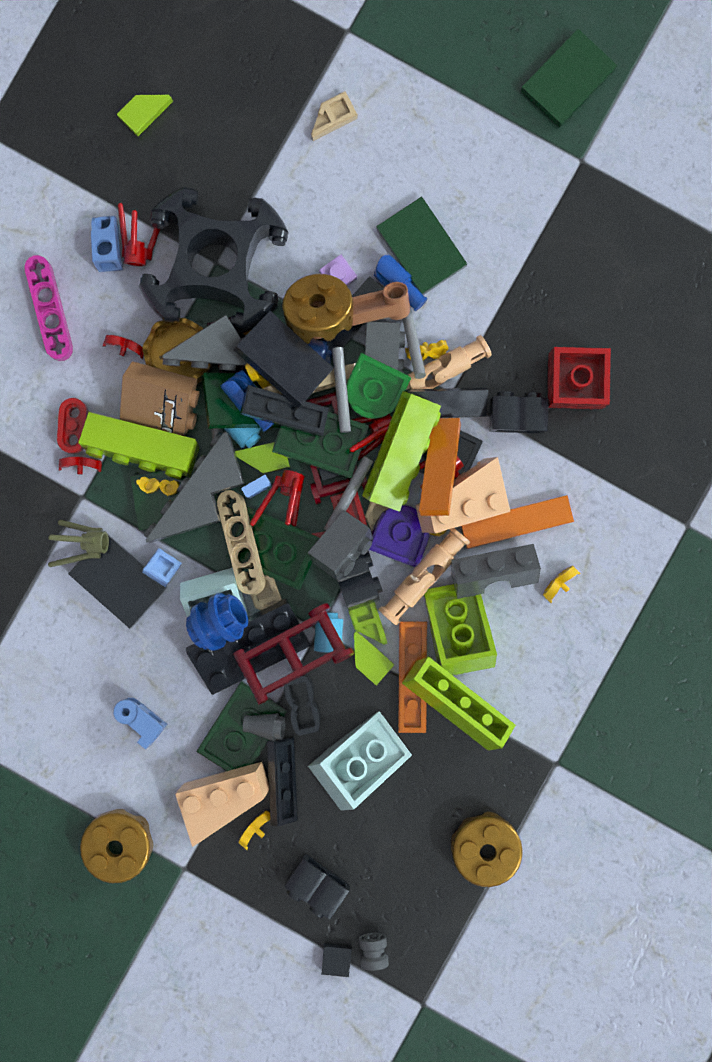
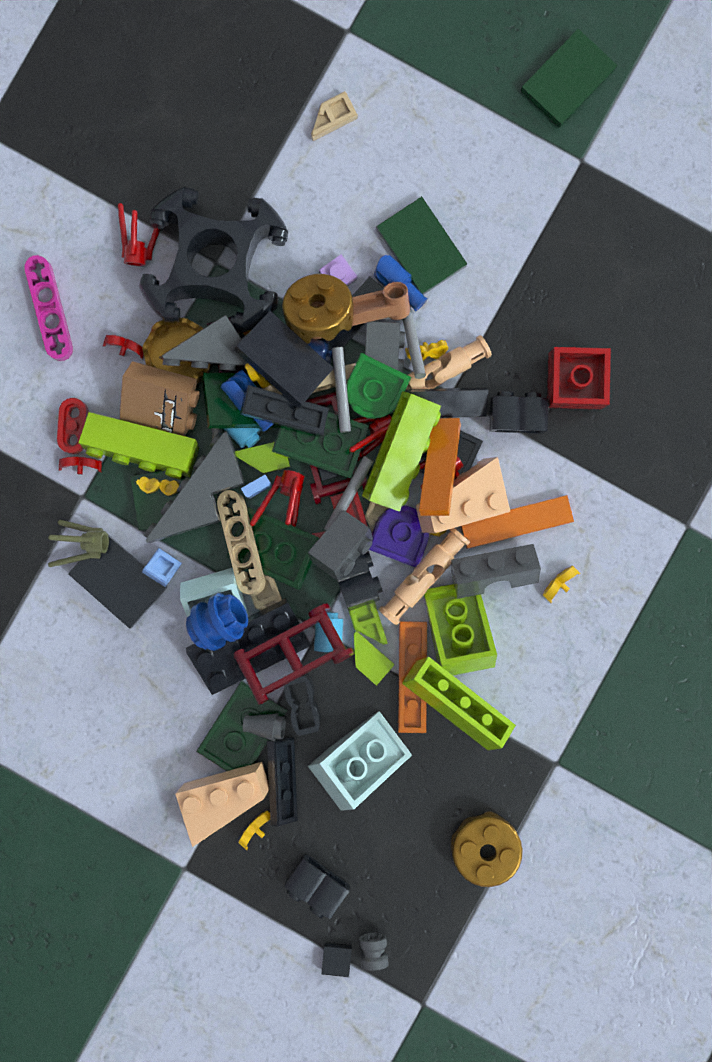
(106, 244): medium blue leg -> none
(127, 829): pearl gold plate -> none
(140, 719): medium blue leg -> none
(143, 111): lime tile -> none

